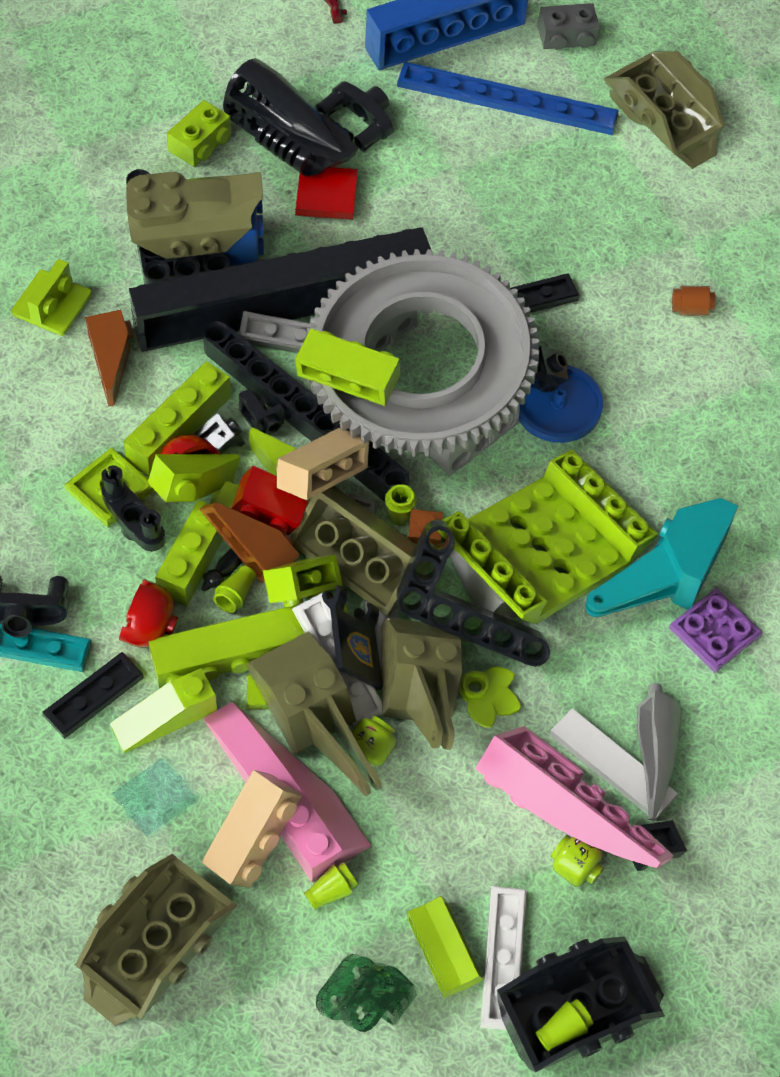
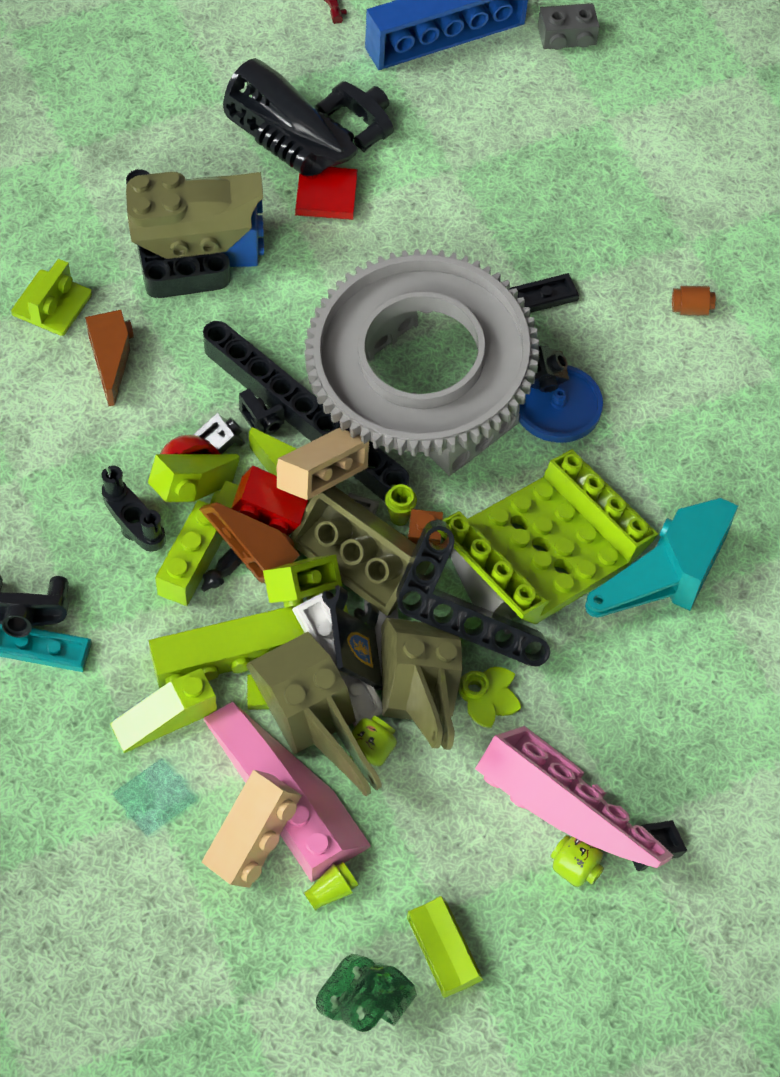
(88, 484): lime tile -> none
(93, 695): black tile -> none
(149, 615): red cylinder -> none
(149, 938): olive slope -> none
(178, 415): lime brick -> none
(199, 133): lime brick -> none
(233, 591): lime cone -> none
(273, 331): light grey tile -> none
(279, 287): black piece -> none
(348, 366): lime brick -> none
(503, 949): white tile -> none
(508, 98): blue tile -> none
(565, 1025): lime cone -> none
(606, 759): white tile -> none
(607, 981): black slope -> none
(658, 738): light grey piece -> none
(671, 102): olive slope -> none
(715, 630): medium lavender tile -> none

